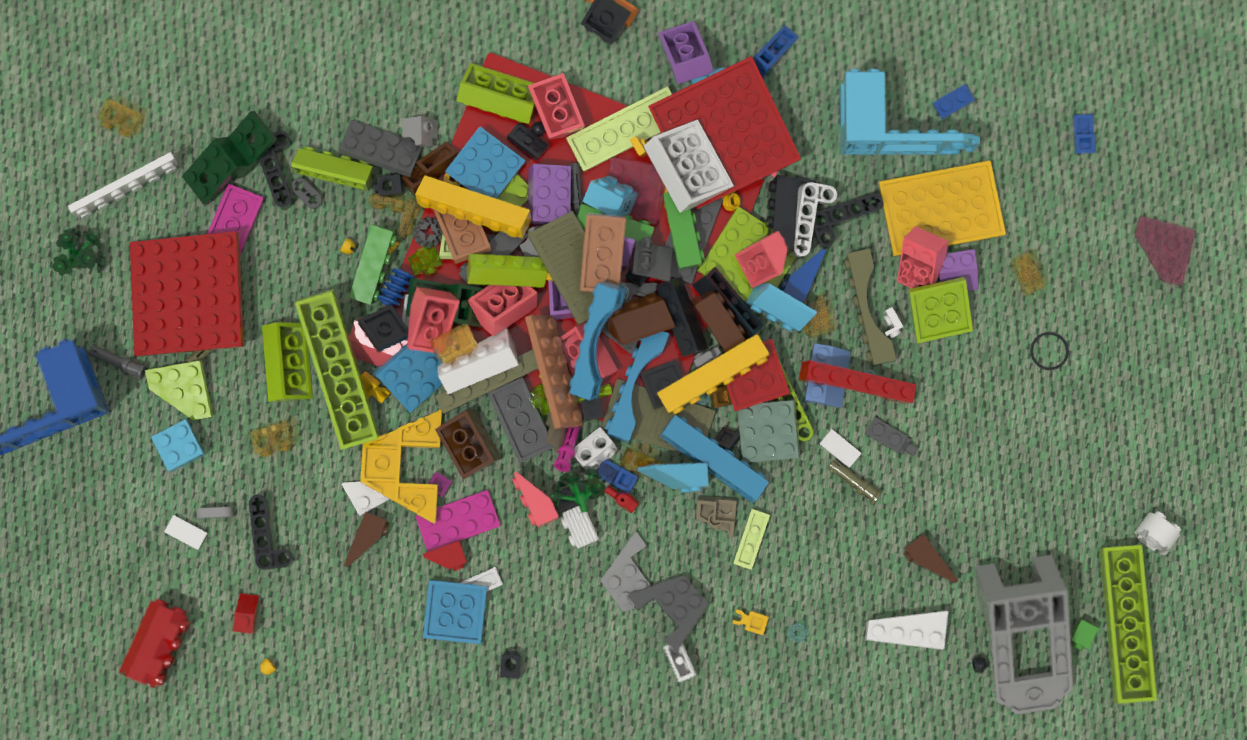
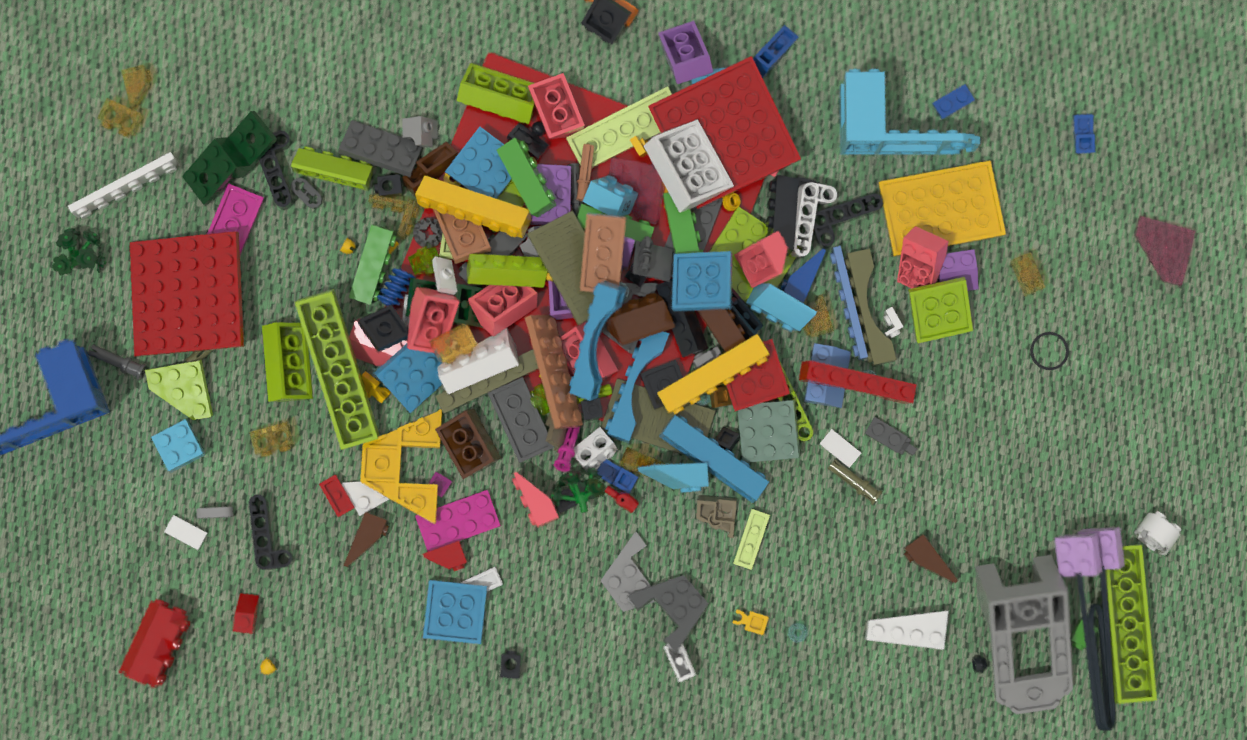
(136, 84): none -> clear yellow slope
(336, 496): none -> red plate
(444, 275): none -> white plate
(526, 177): none -> bright green brick
(580, 527): white brick -> none
(585, 171): none -> nougat axle
(702, 281): none -> dark azure plate
(850, 311): none -> medium blue plate
(1090, 555): none -> piece

